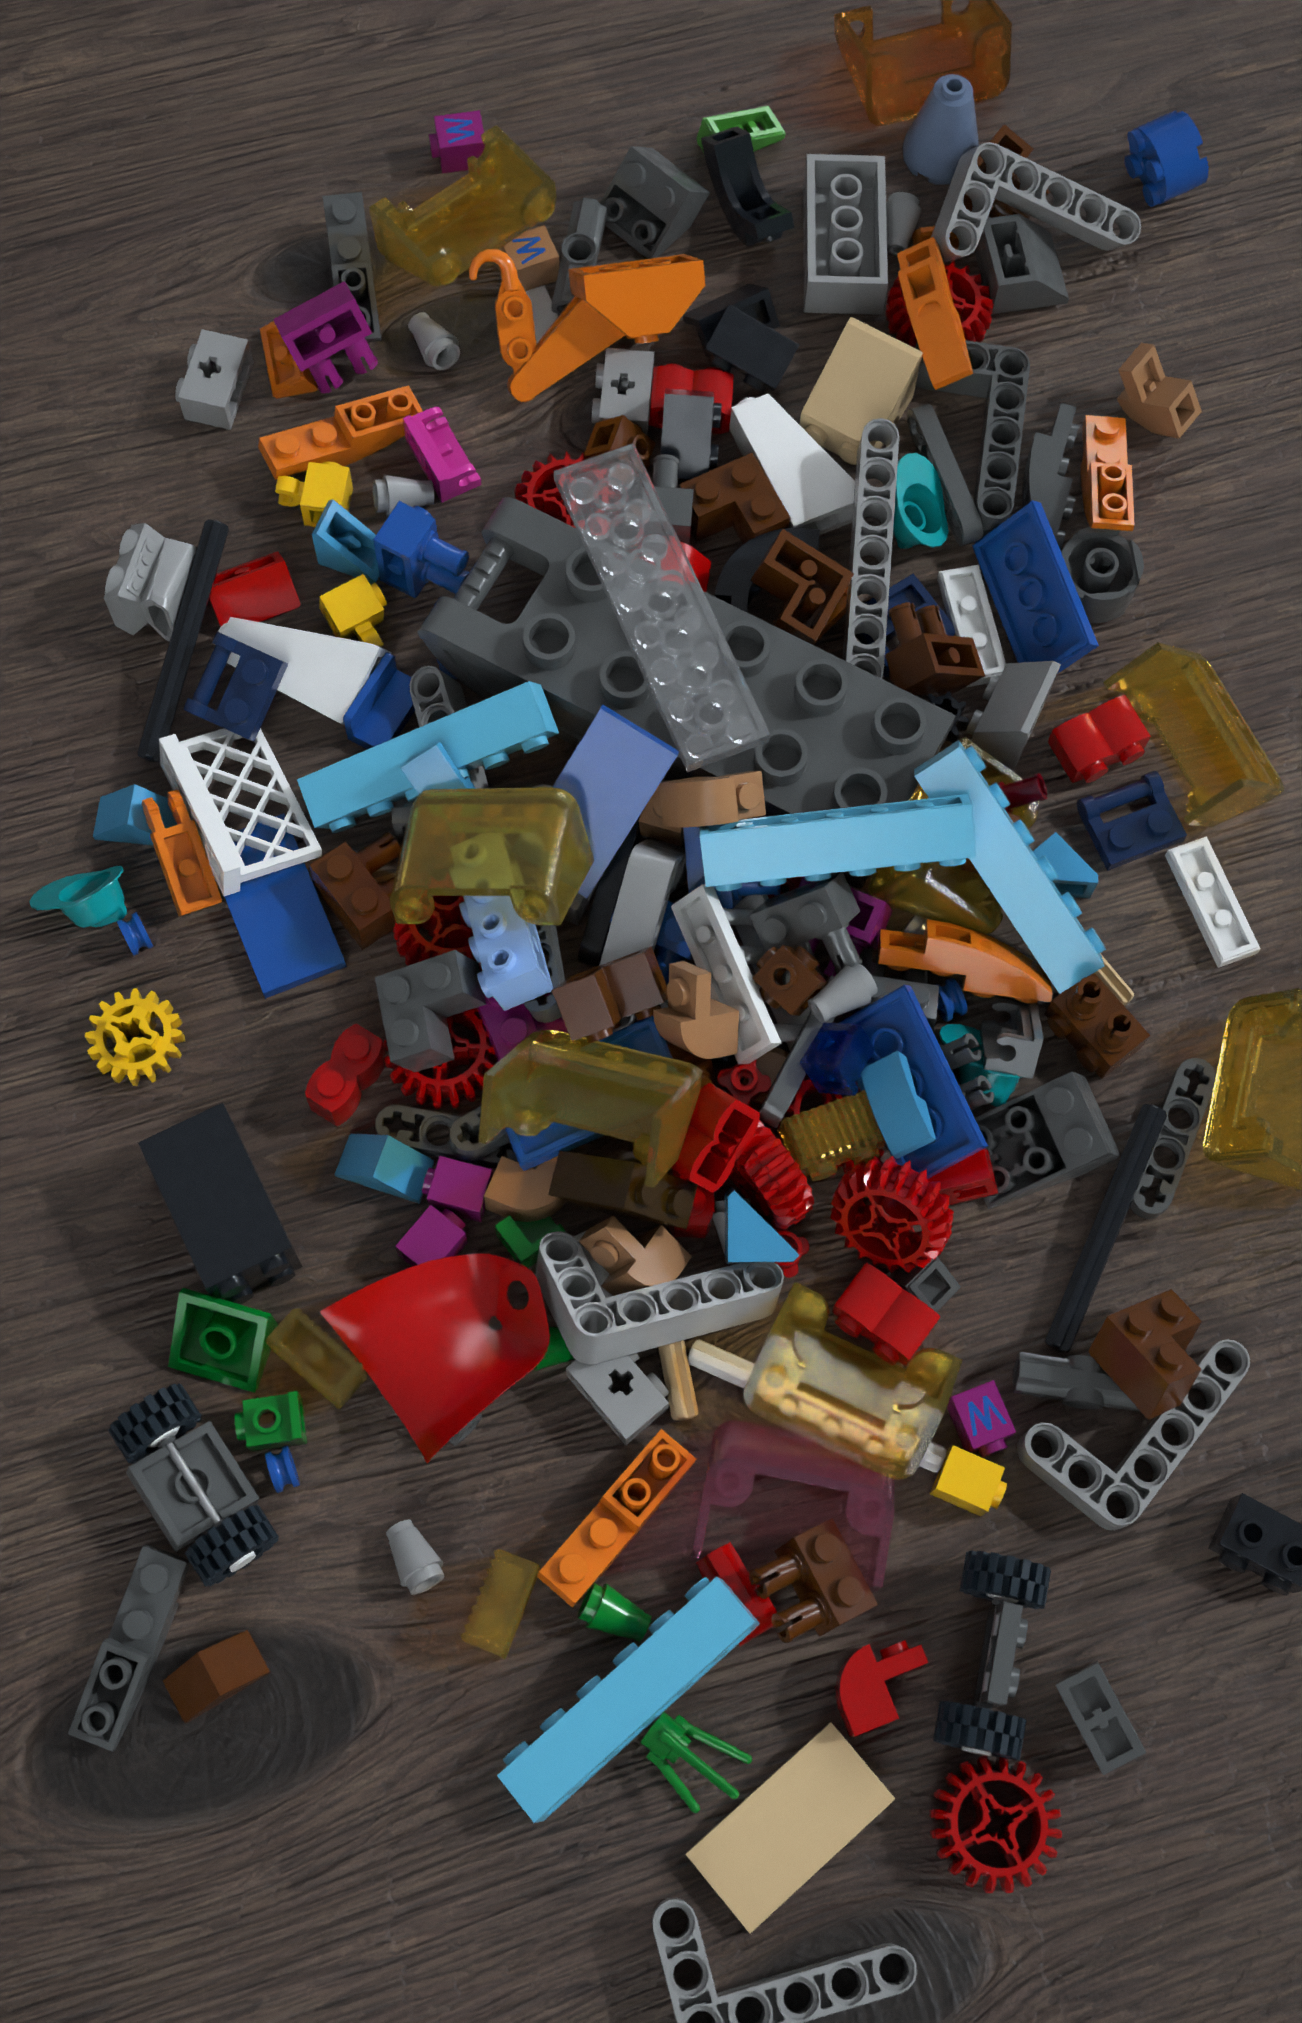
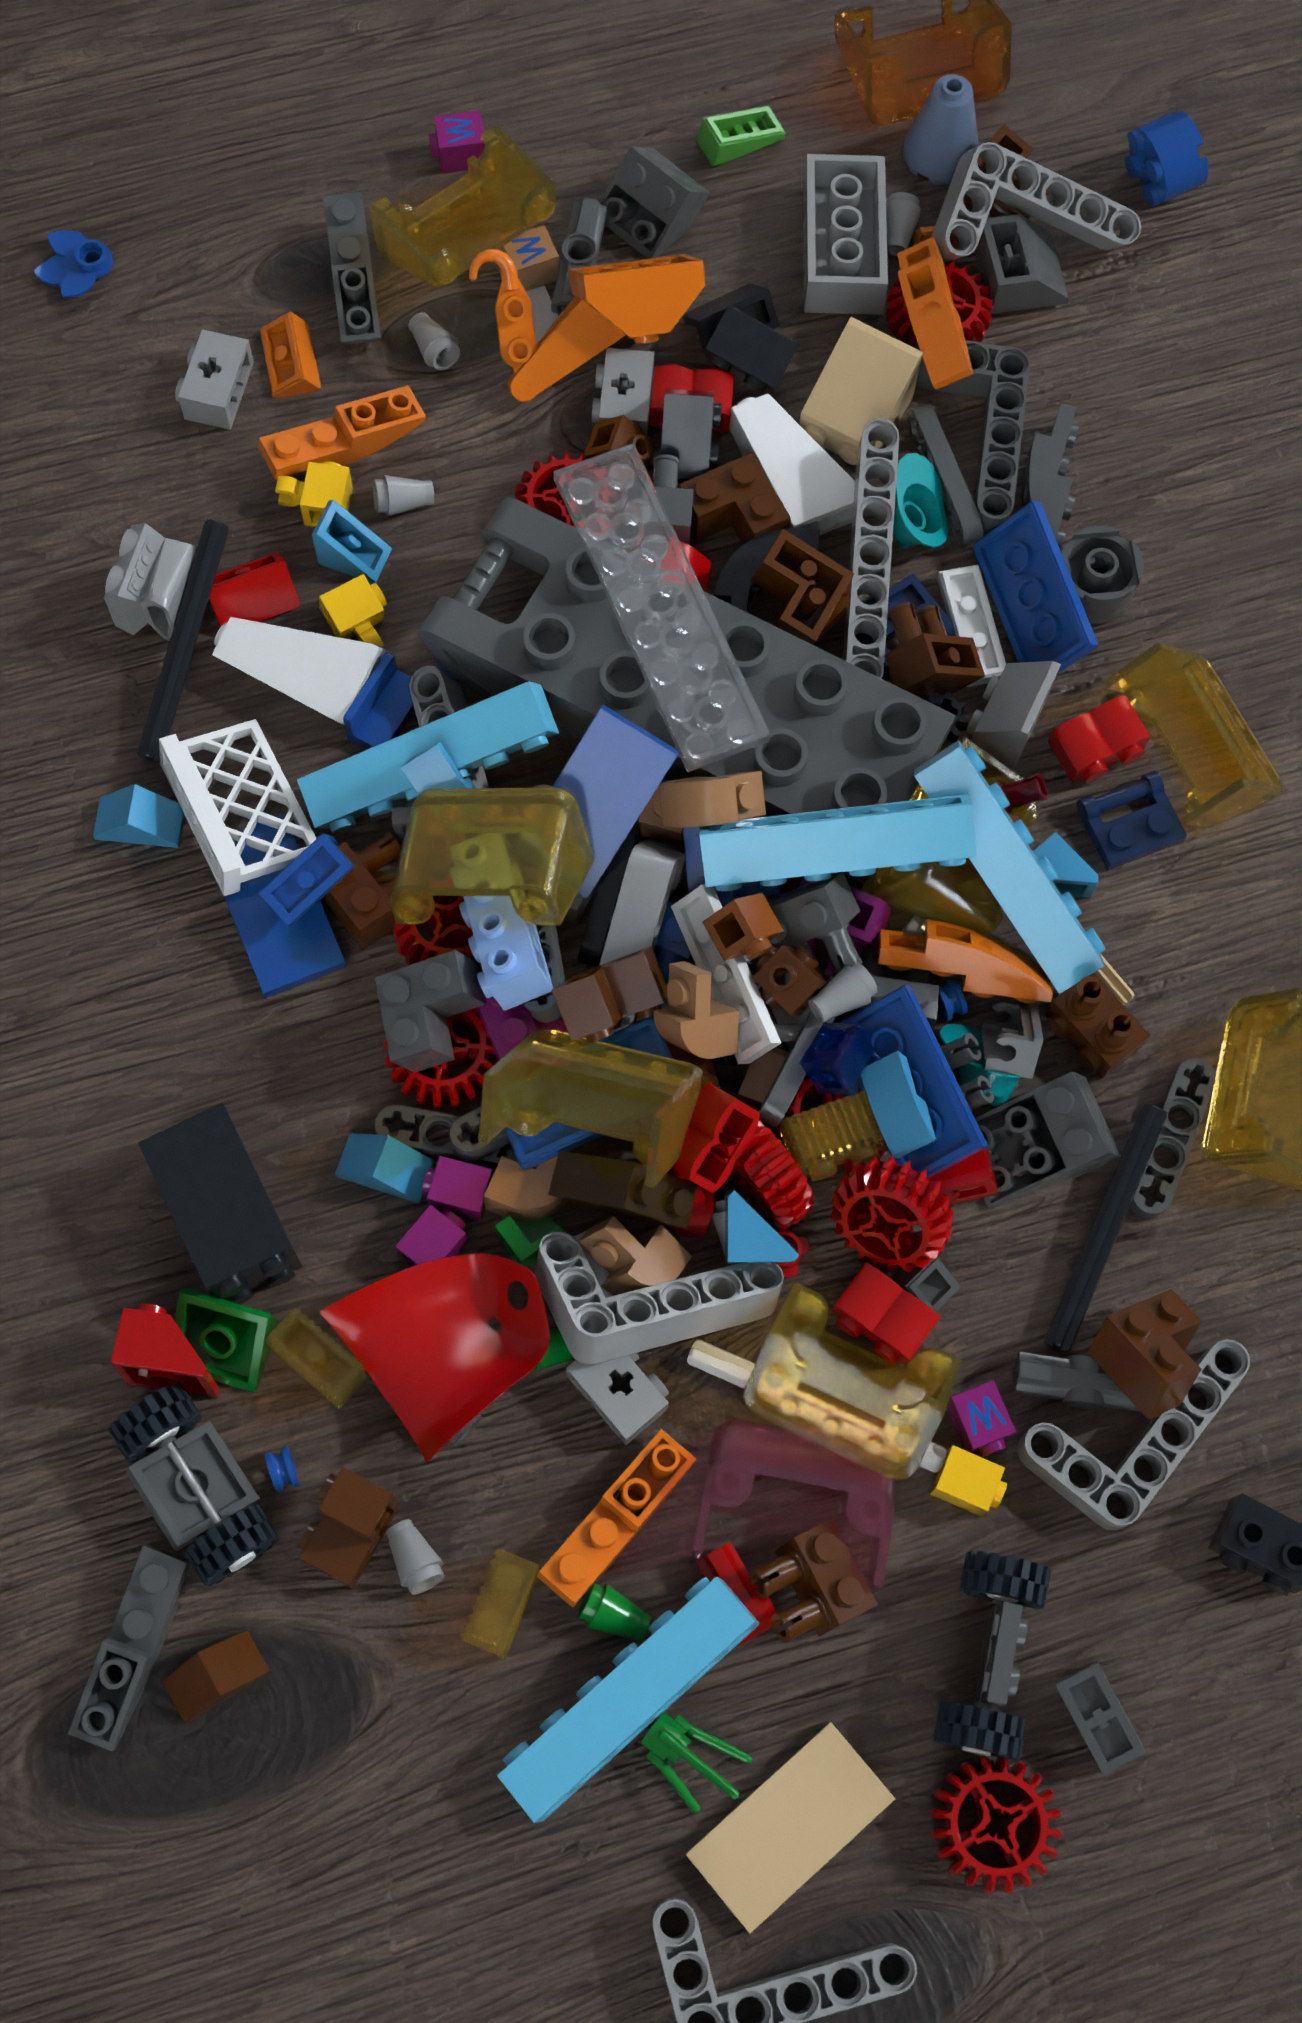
(72, 264): none -> blue plate
(85, 898): teal piece -> none
(127, 1019): yellow gear -> none
(135, 934): blue bush -> none
(156, 1353): none -> red slope
(182, 857): orange hinge -> none
(247, 693): dark blue plate -> none
(287, 1430): green brick -> none
(307, 879): none -> blue panel
(324, 328): magenta brick -> none
(338, 1083): red brick -> none
(351, 1526): none -> reddish brown brick
(413, 554): blue brick -> none
(440, 454): dark pink hinge -> none
(678, 1381): tan axle -> none
(741, 189): black arch -> none
(743, 927): none -> dark orange brick
(746, 1093): red plate -> none
(862, 1687): red brick -> none
(1106, 474): orange slope -> none
(1154, 400): medium nougat brick -> none
(1212, 902): white tile -> none

